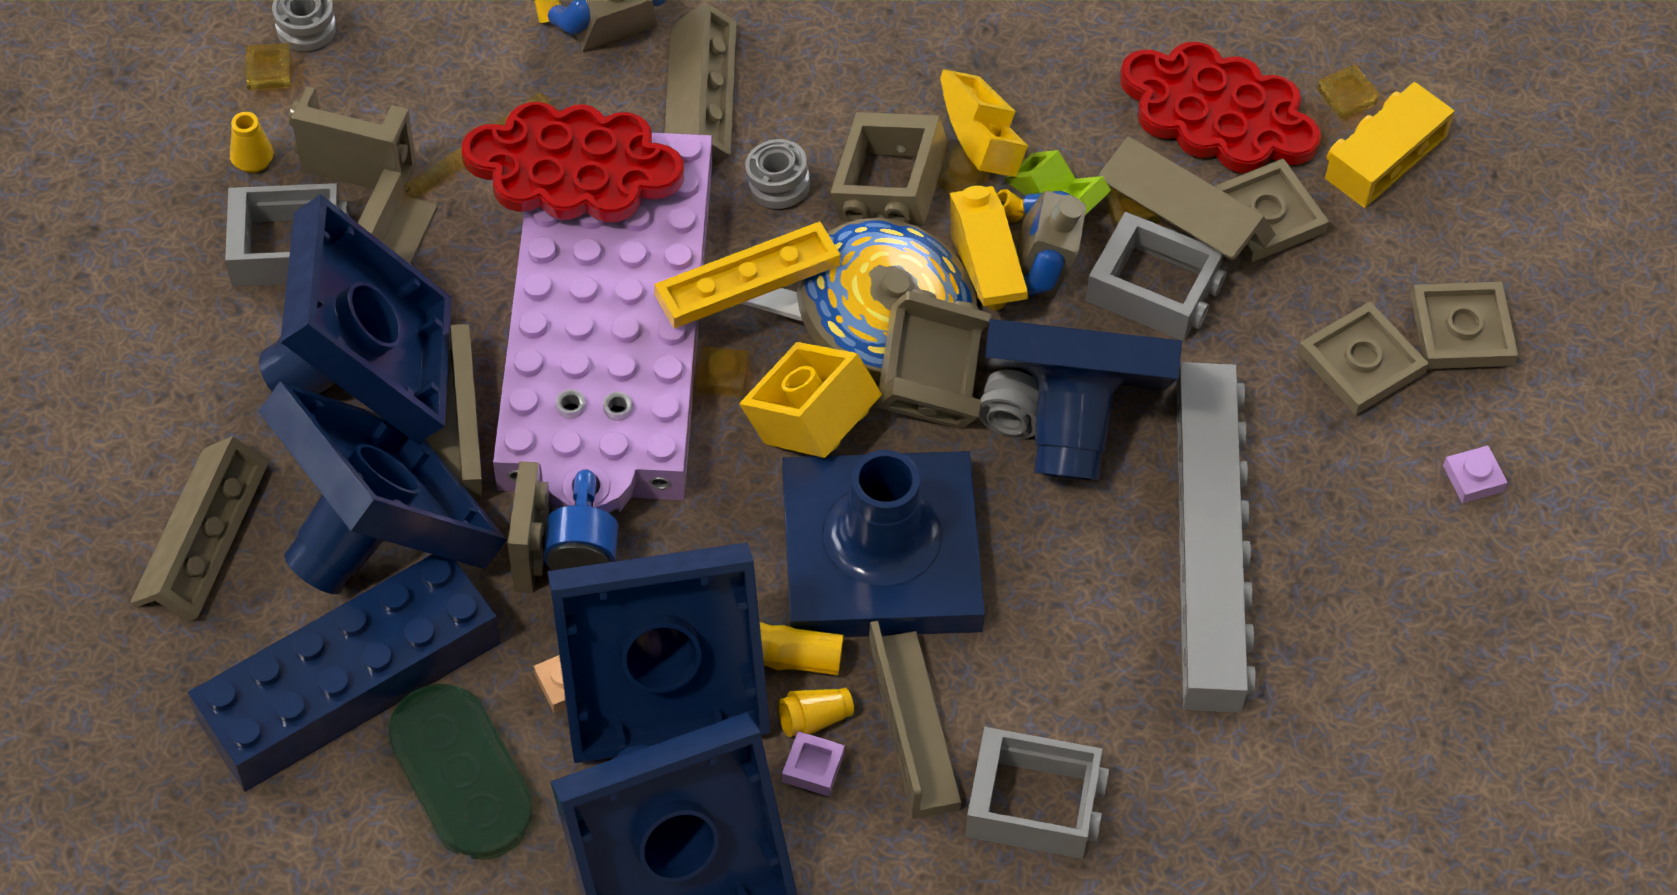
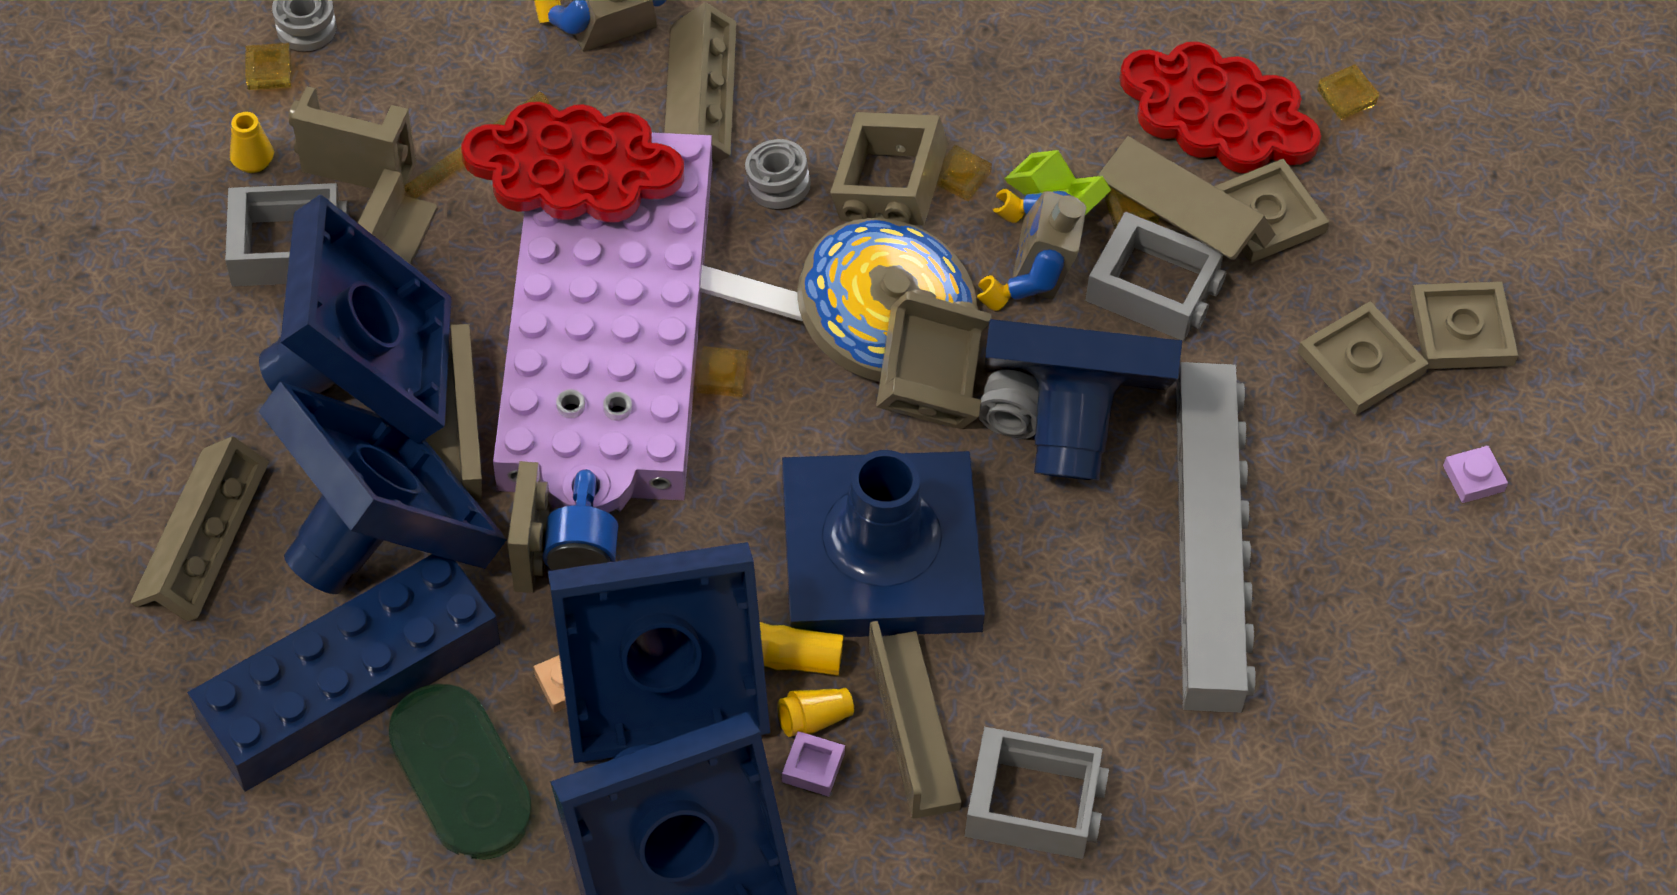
(746, 274): yellow plate -> none
(811, 399): yellow brick -> none
(982, 123): yellow slope -> none
(986, 245): yellow slope -> none
(1388, 144): yellow brick -> none

